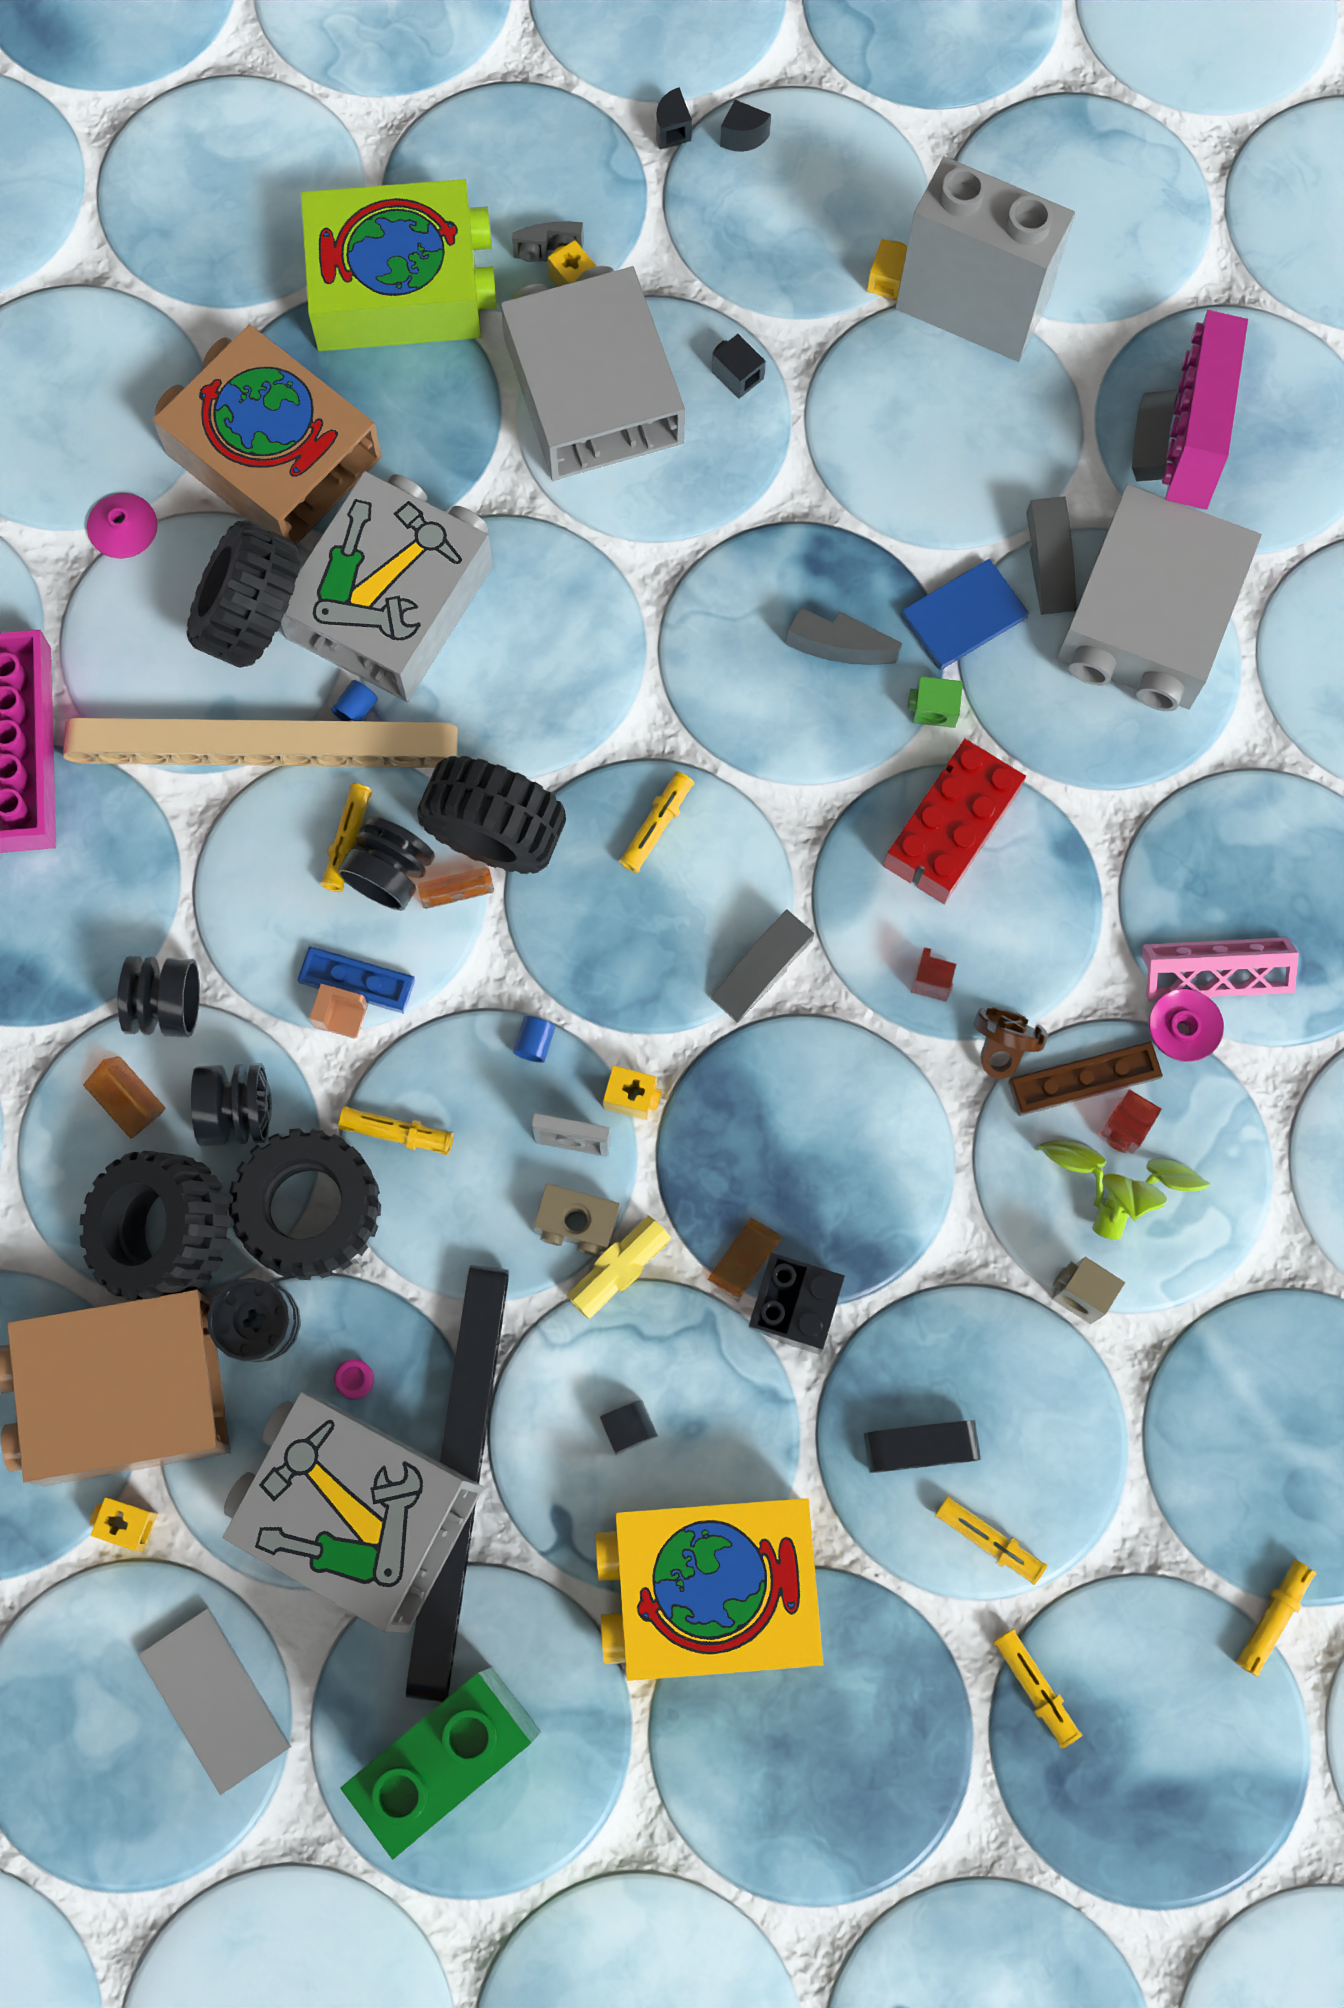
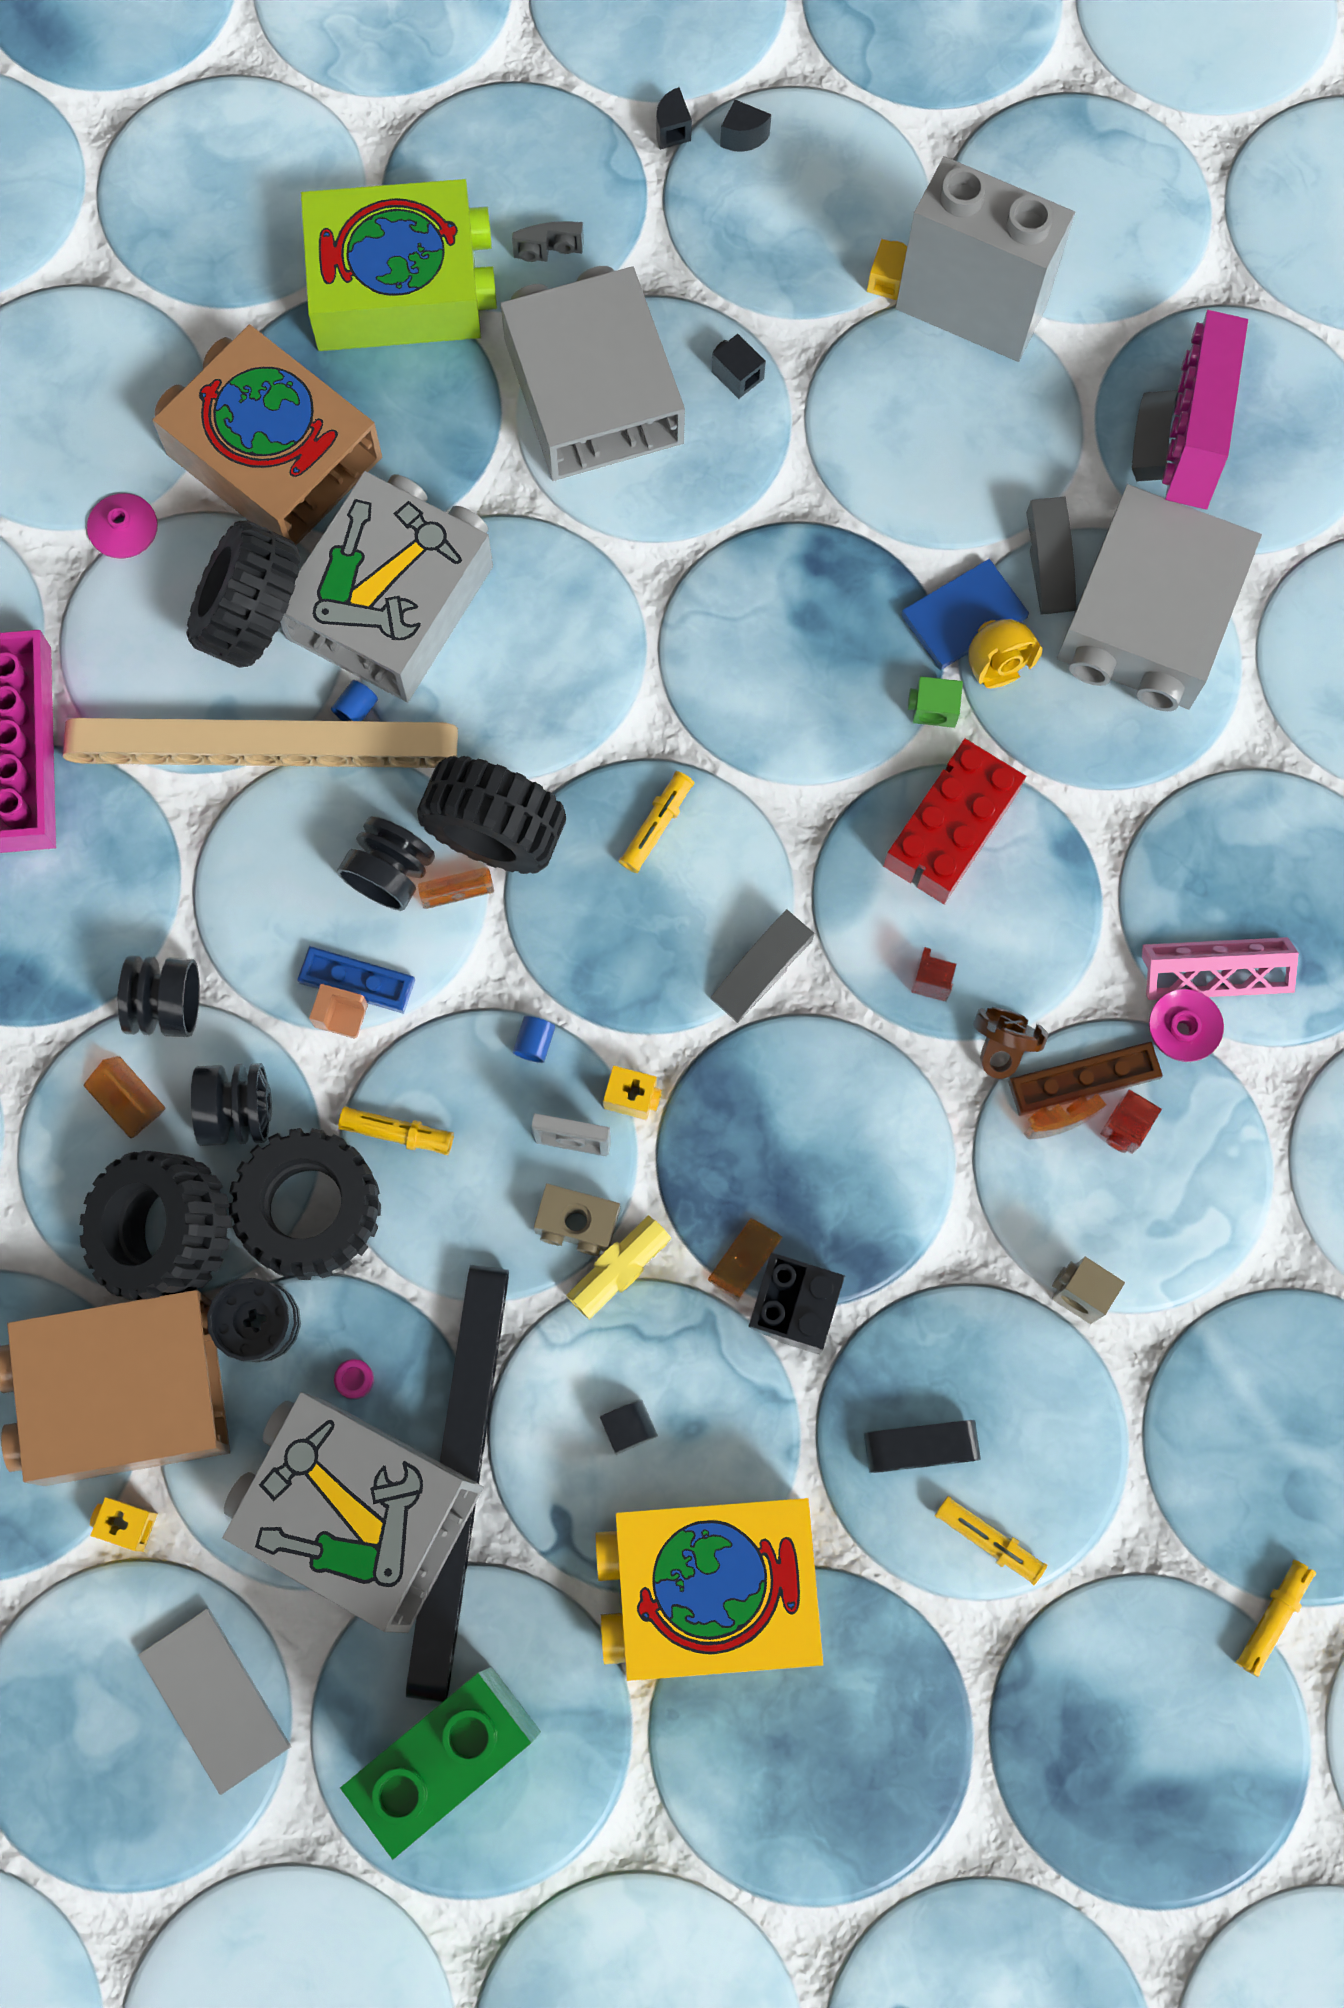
(345, 838): yellow pin -> none
(568, 264): yellow brick -> none
(842, 640): dark grey slope -> none
(1001, 651): none -> yellow cylinder
(1037, 1688): yellow pin -> none
(1057, 1121): none -> clear orange slope
(1126, 1196): lime plant -> none

